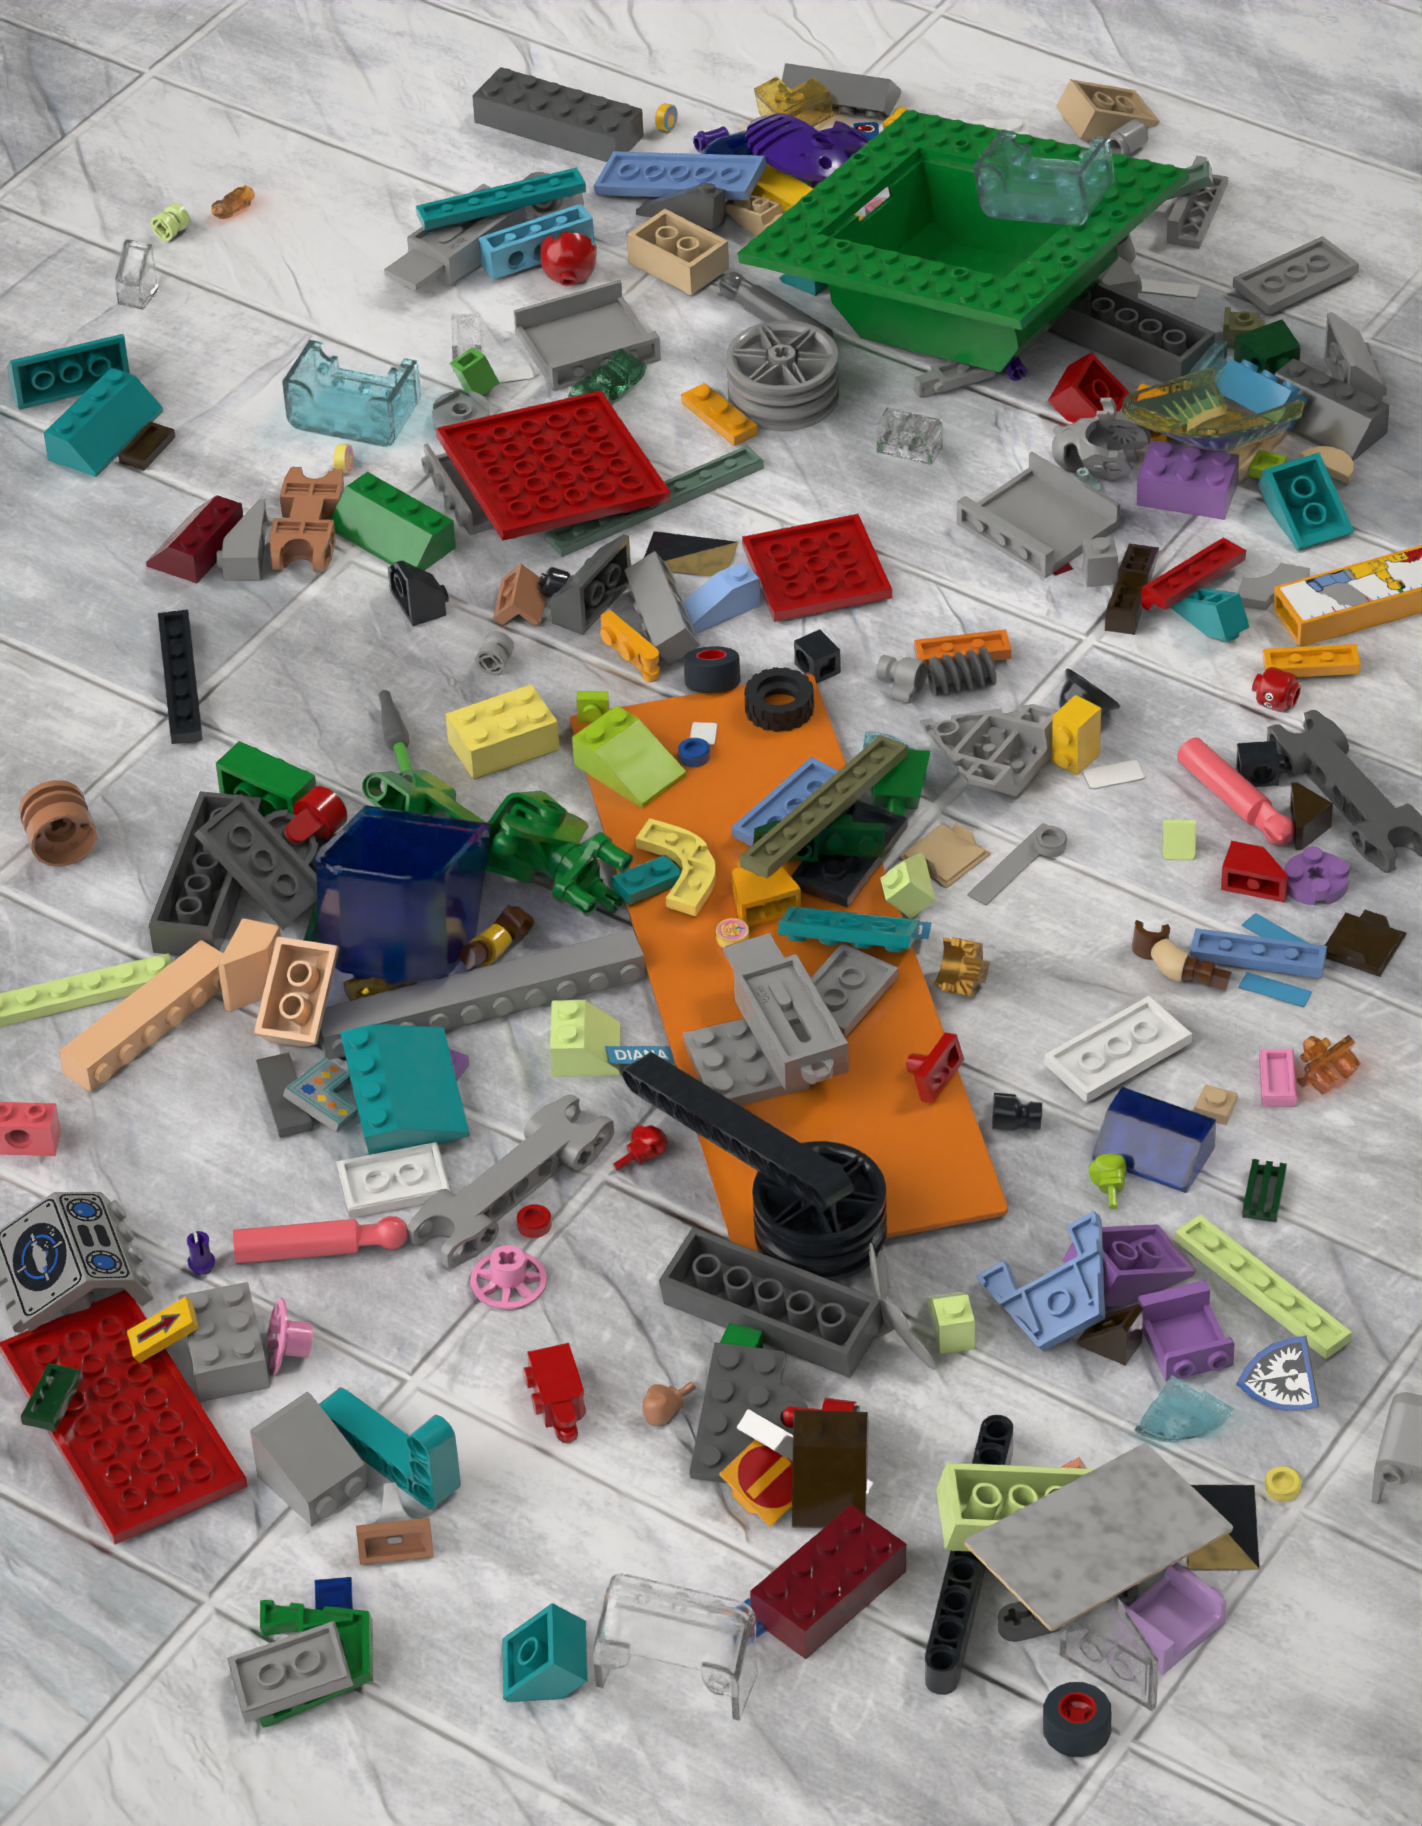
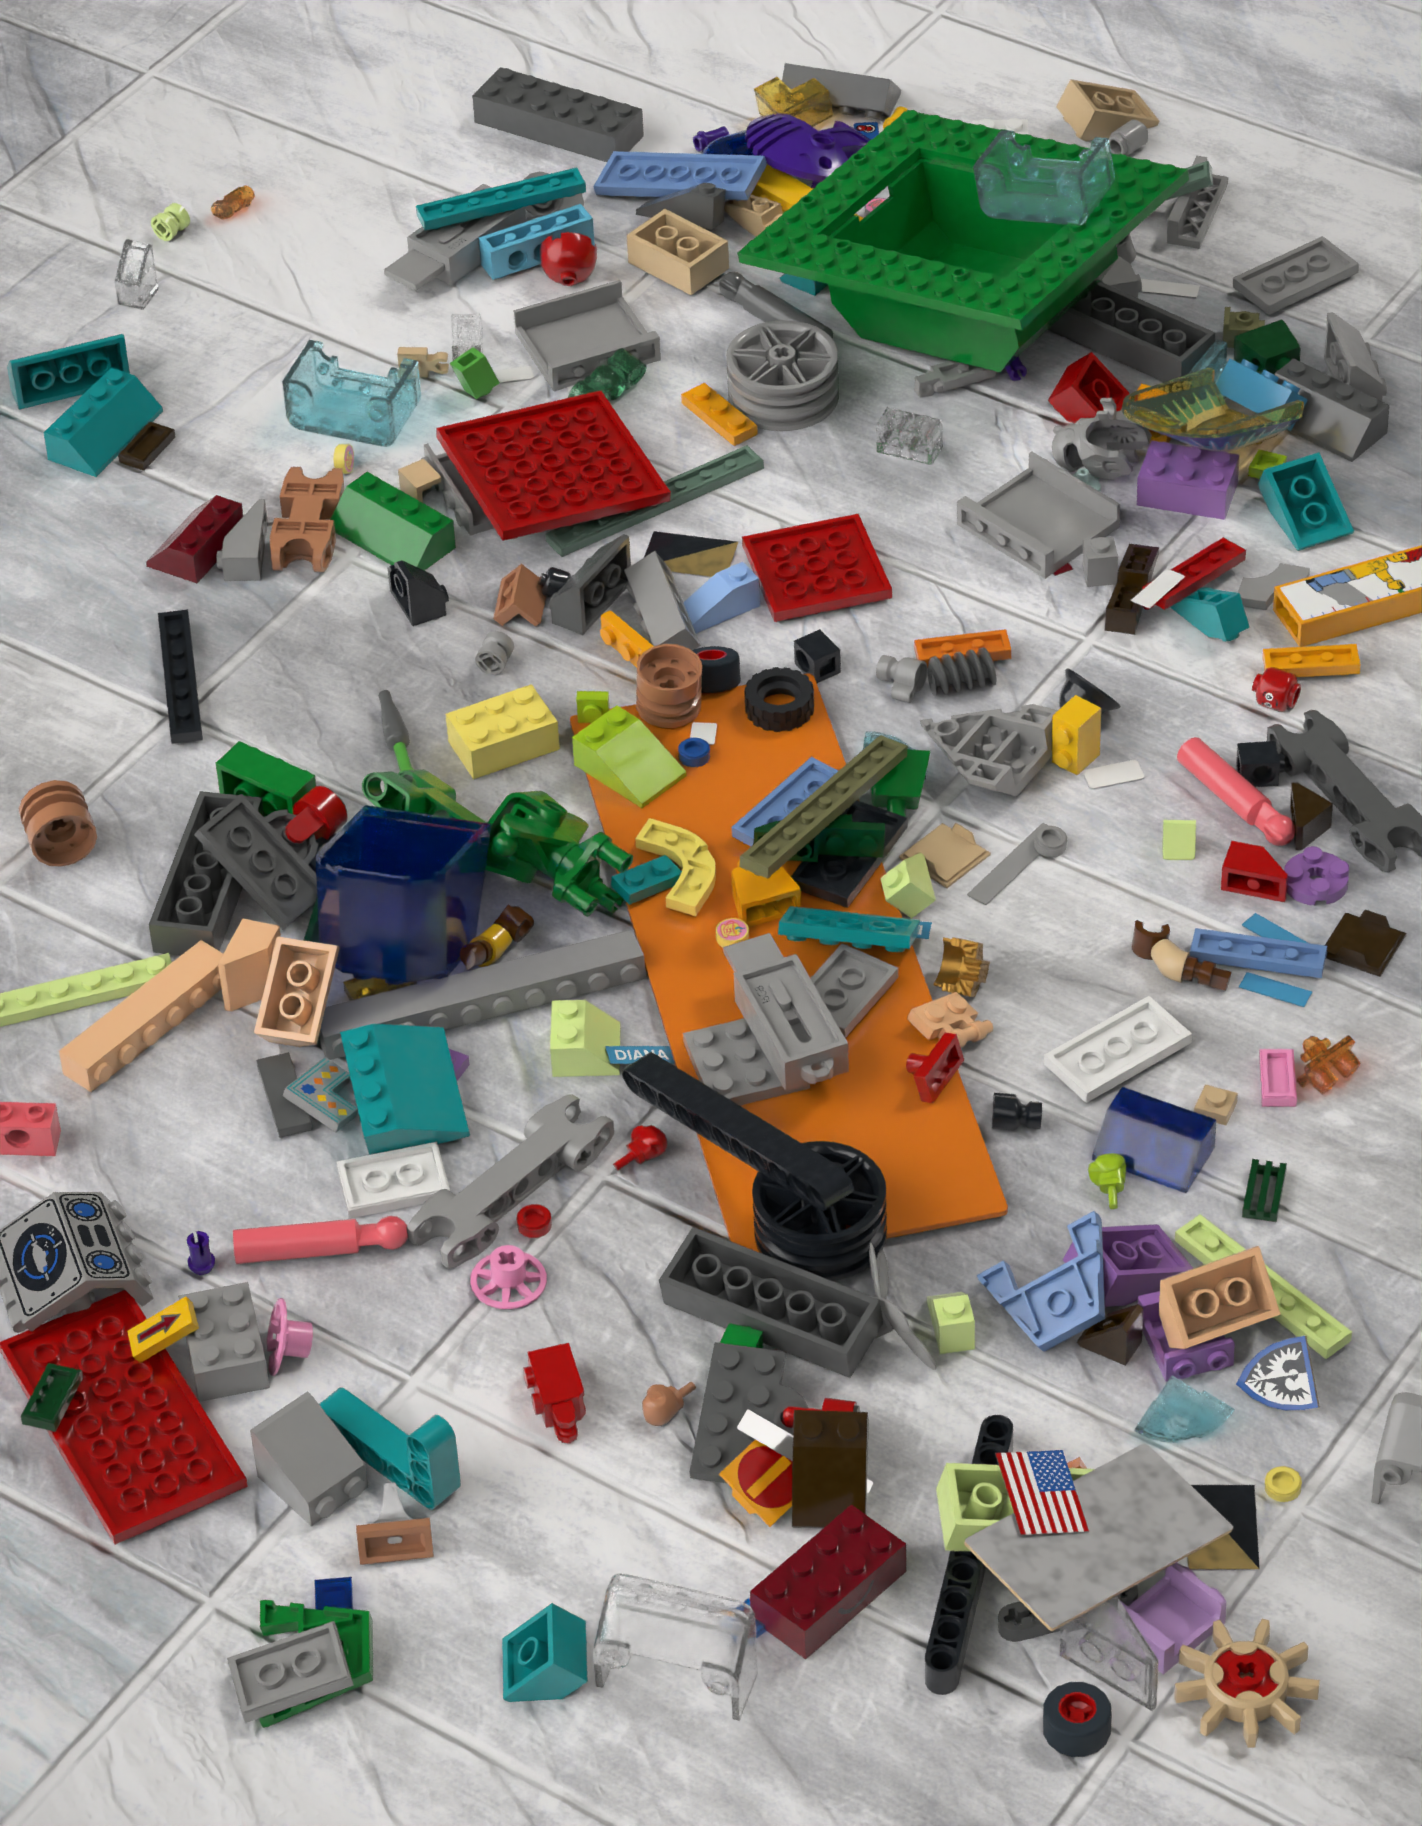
(417, 478): none -> tan panel
(426, 361): none -> tan plate
(467, 407): light grey plate -> none
(666, 117): tile -> none
(668, 686): none -> nougat wheel
(949, 1015): none -> light nougat plate
(1042, 1492): none -> sticker
(1158, 588): none -> white sticker
(1216, 1299): none -> light nougat slope
(1246, 1682): none -> tan gear
(1336, 461): tan tile -> none

